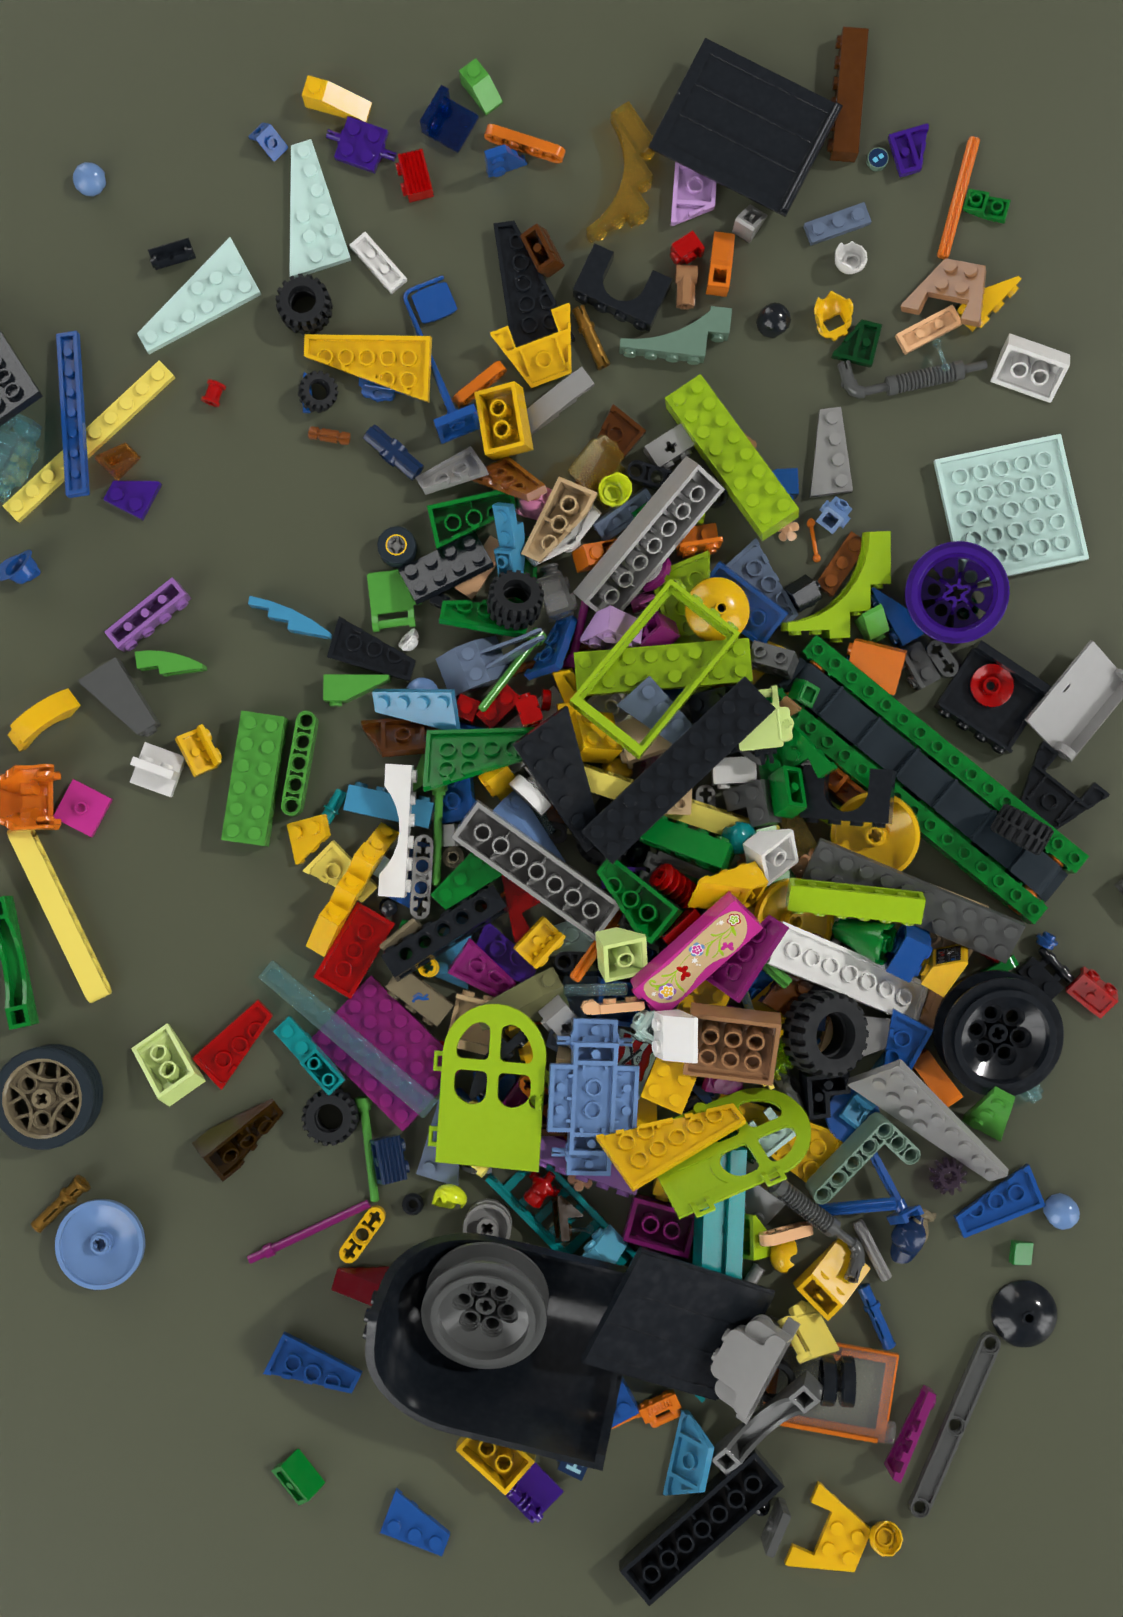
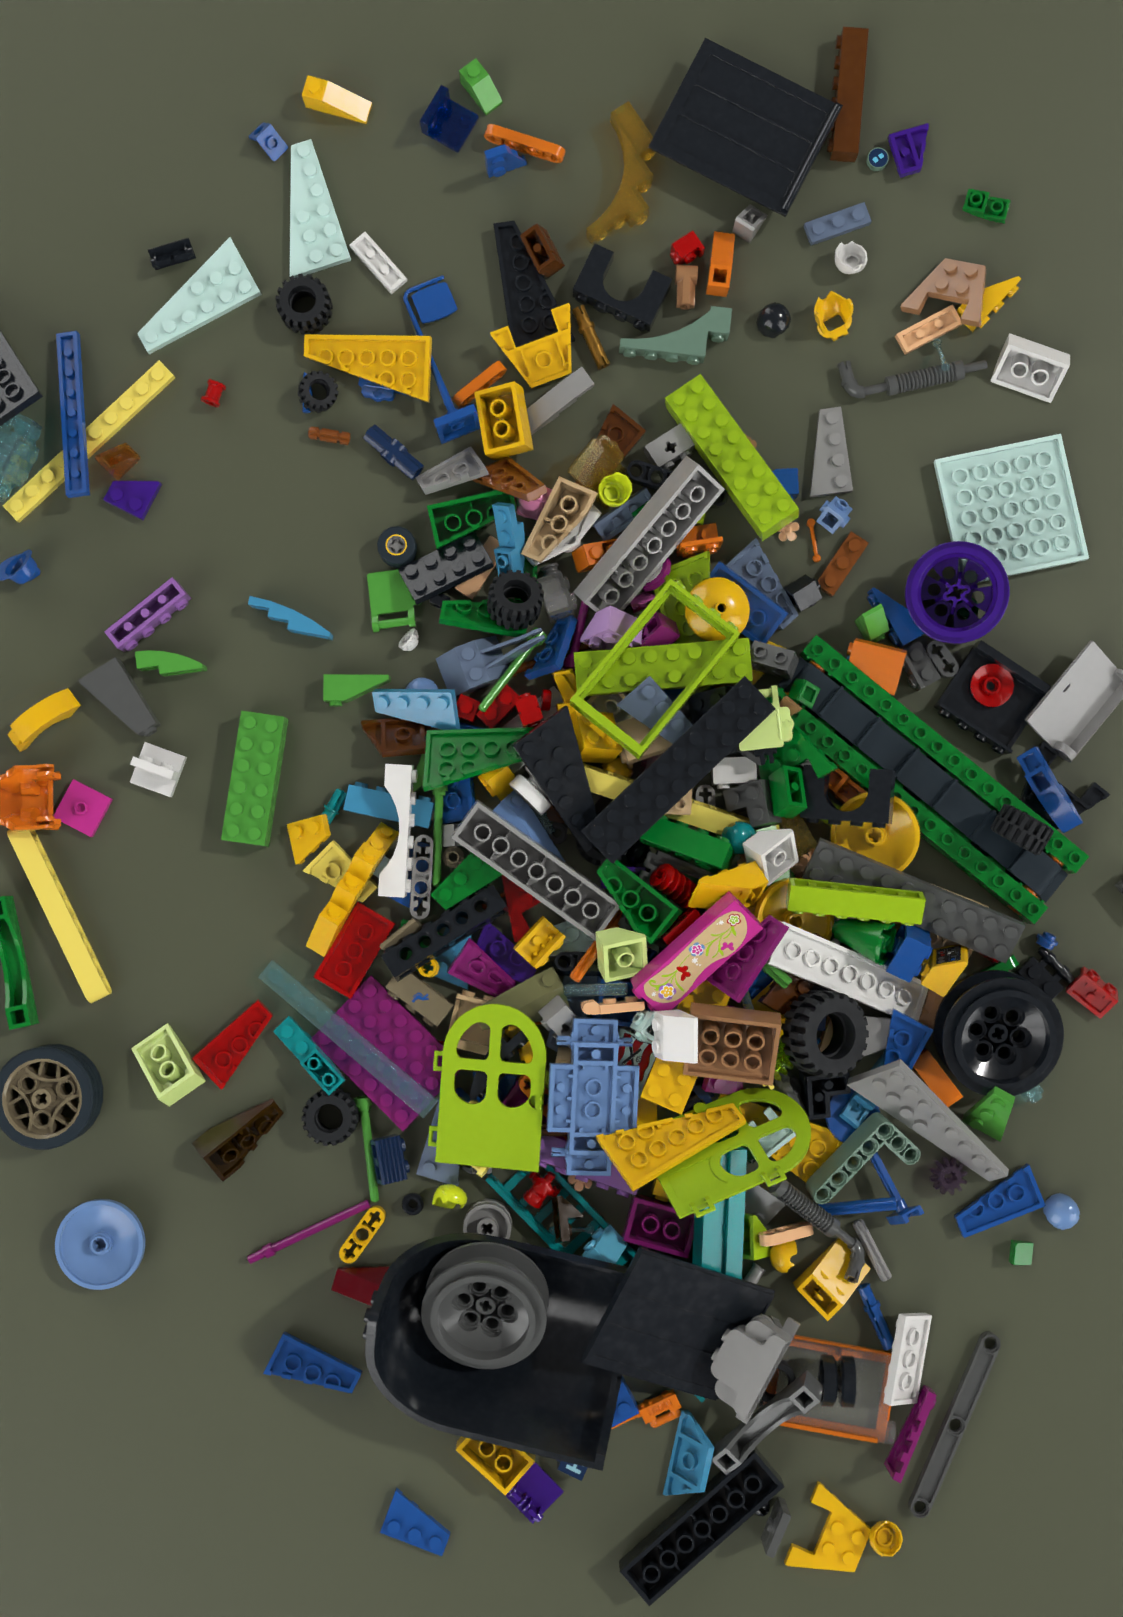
(67, 1197): pearl gold pin -> none
(89, 179): medium blue hair -> none
(199, 750): yellow bracket -> none
(298, 1477): green panel -> none
(304, 773): bright green beam -> none
(361, 144): dark purple plate -> none
(366, 651): black wing -> none
(387, 907): black hinge -> none
(415, 175): red brick -> none
(691, 195): lavender wing -> none
(812, 1333): light yellow piece -> none
(860, 344): dark green wing -> none
(871, 571): lime arch -> none
(907, 1358): none -> white plate
(910, 1237): dark blue hair -> none
(958, 197): orange axle -> none
(1014, 1303): black dish -> none
(1048, 790): none -> blue slope

